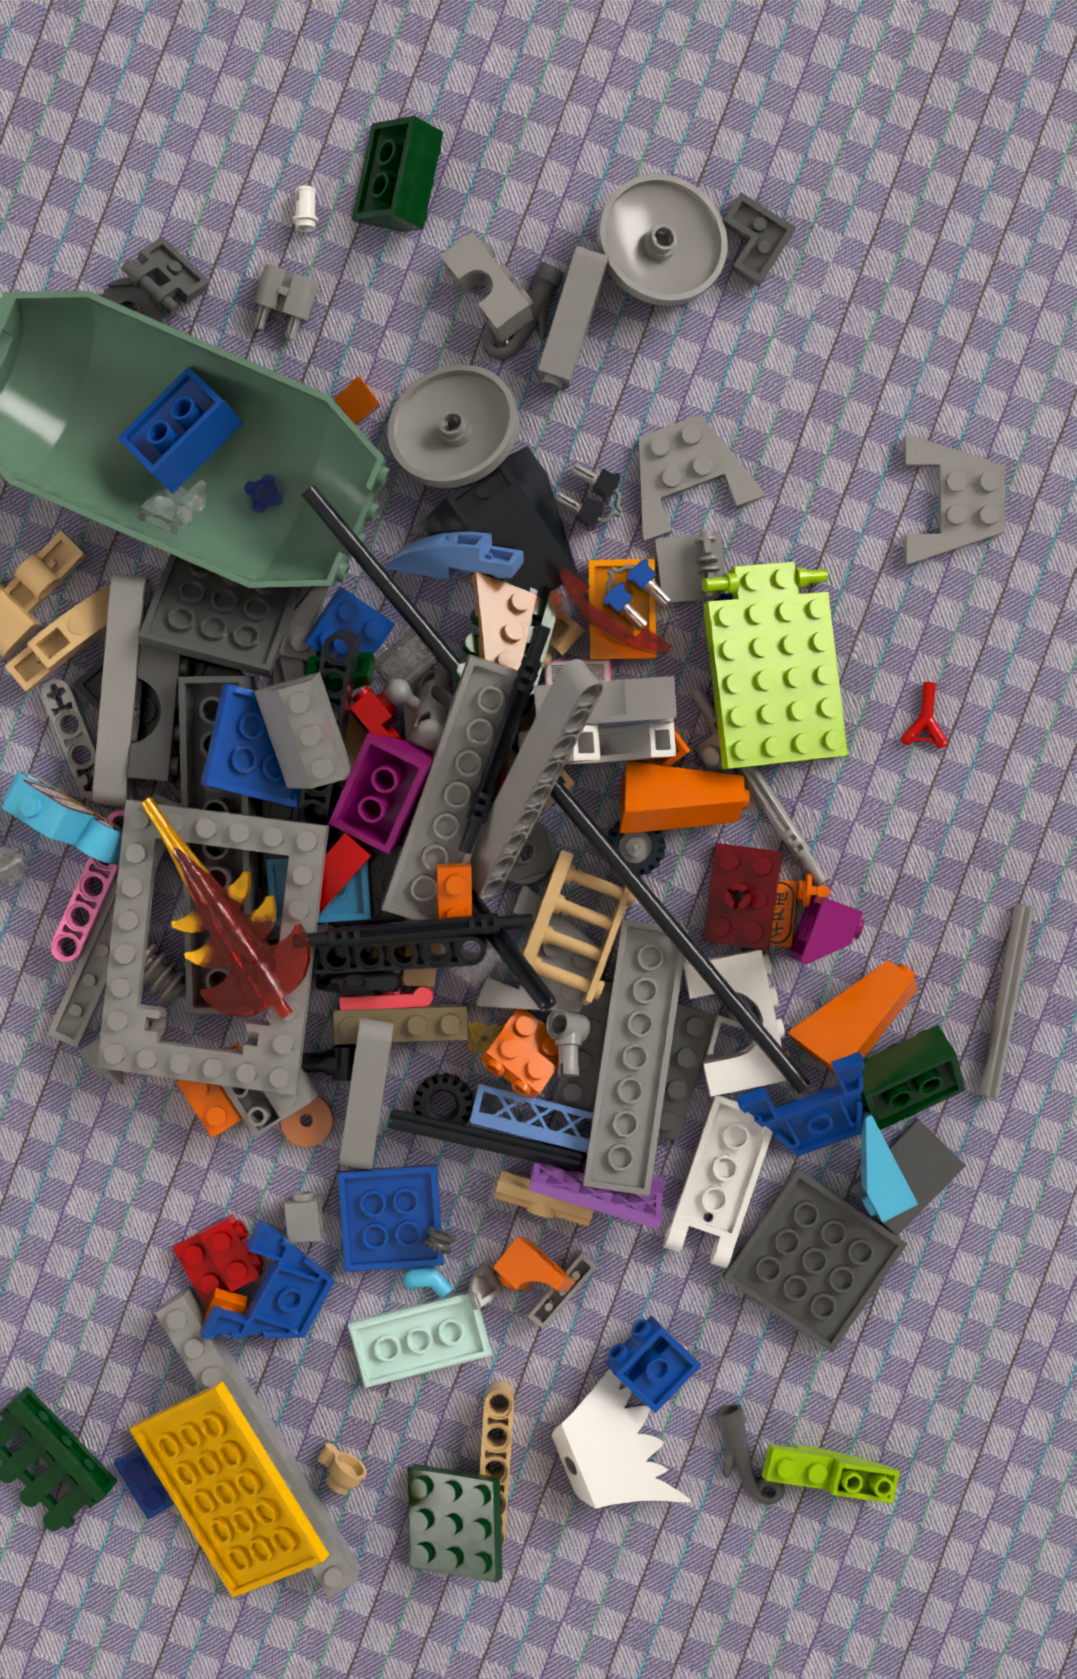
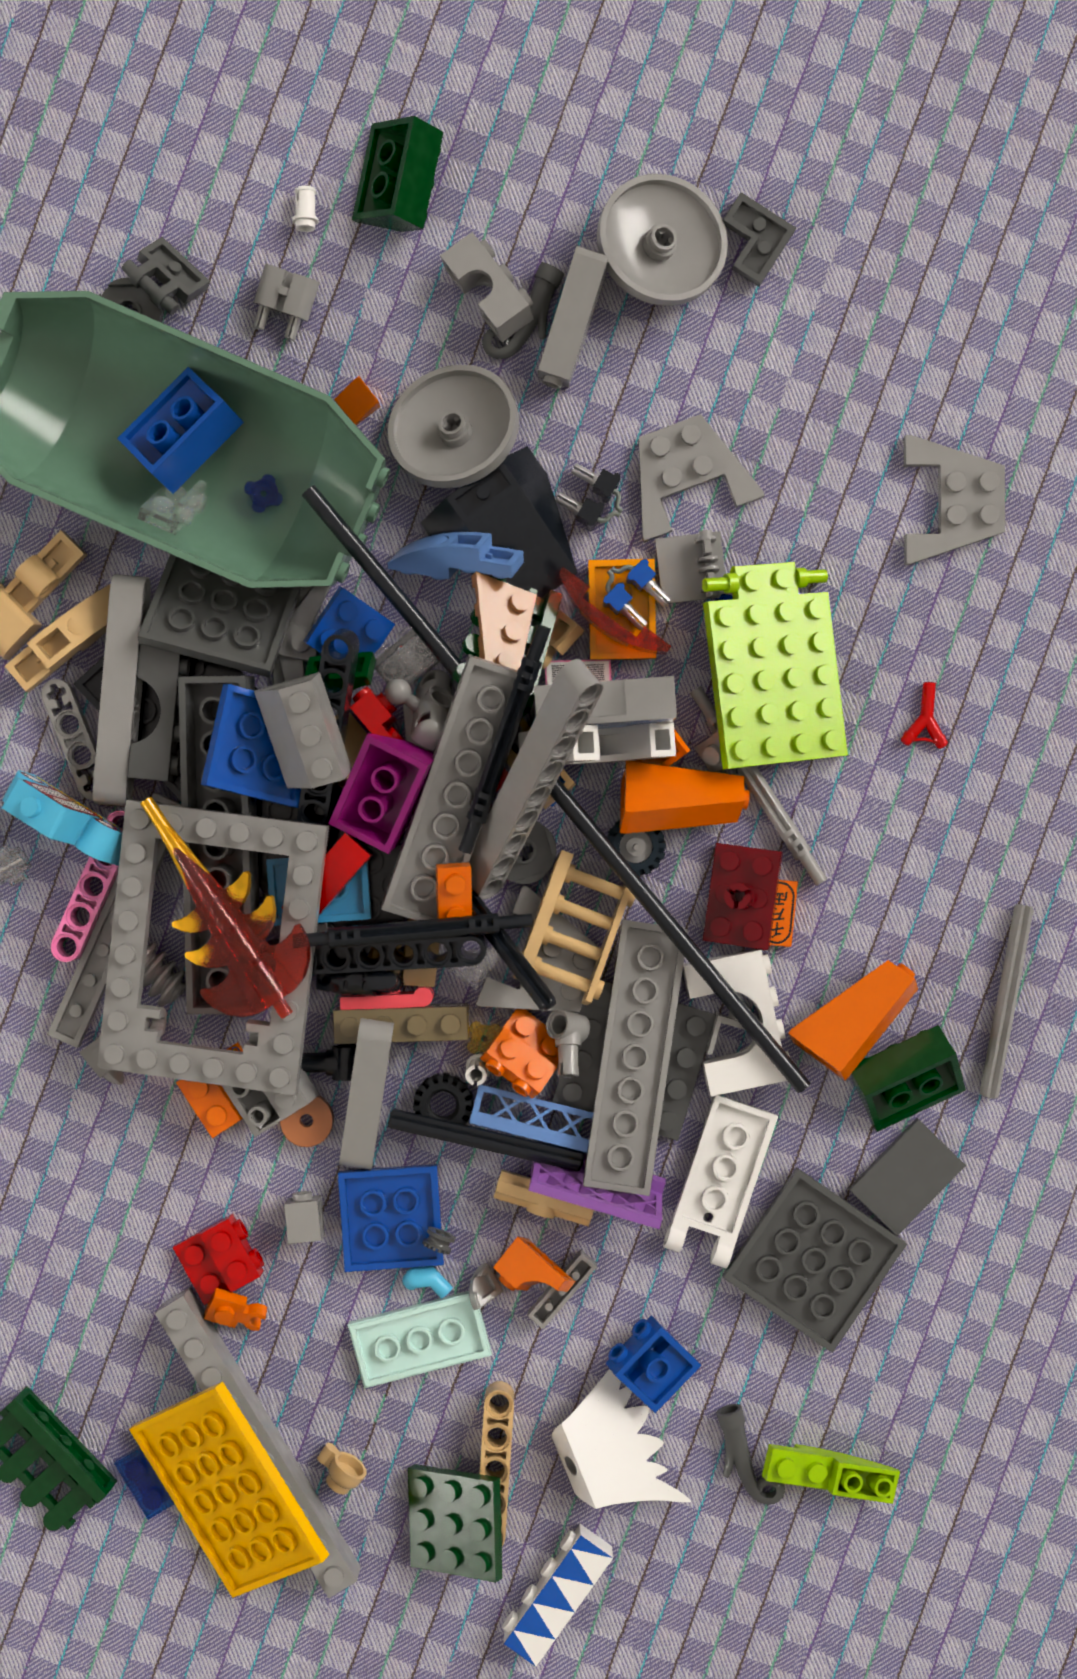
(286, 1298): blue wing -> none
(473, 1074): none -> white pin
(557, 1594): none -> white brick
(806, 889): orange plate -> none
(815, 1119): blue wing -> none
(825, 929): magenta slope -> none
(881, 1177): medium azure slope -> none

